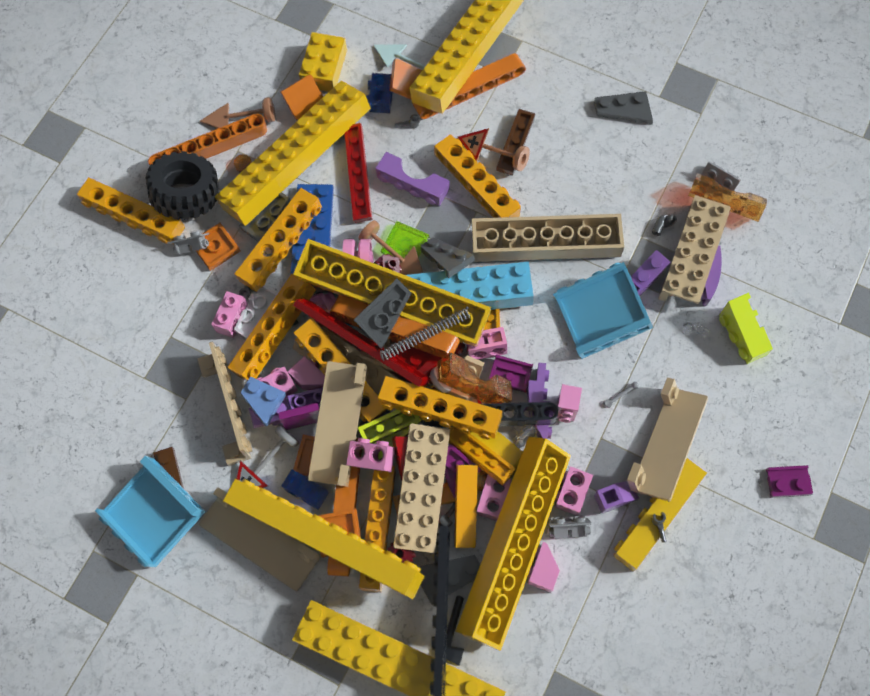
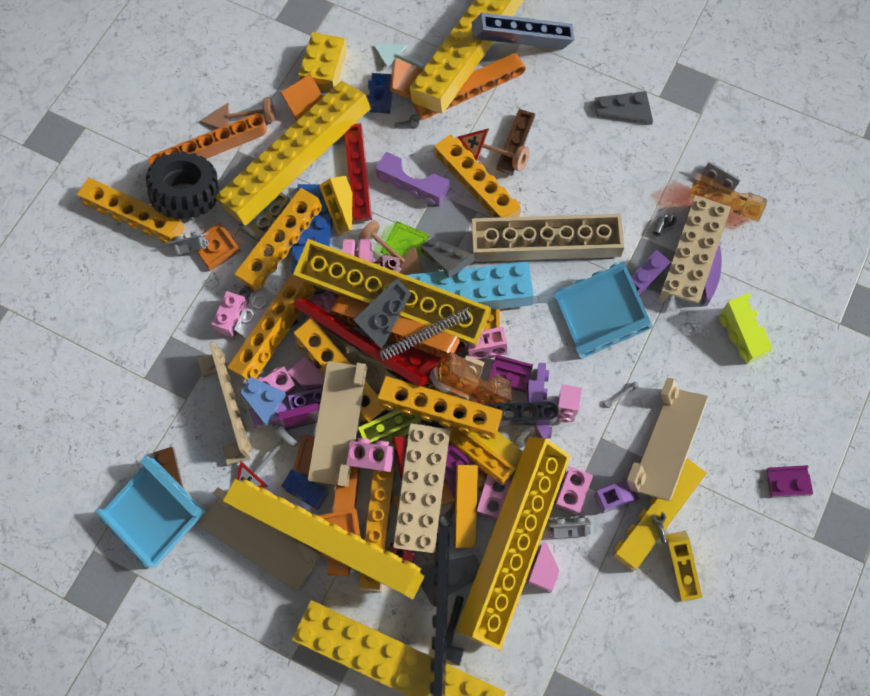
(242, 162): clear orange tile -> none
(339, 202): none -> yellow slope
(522, 31): none -> dark blue brick
(684, 565): none -> yellow slope

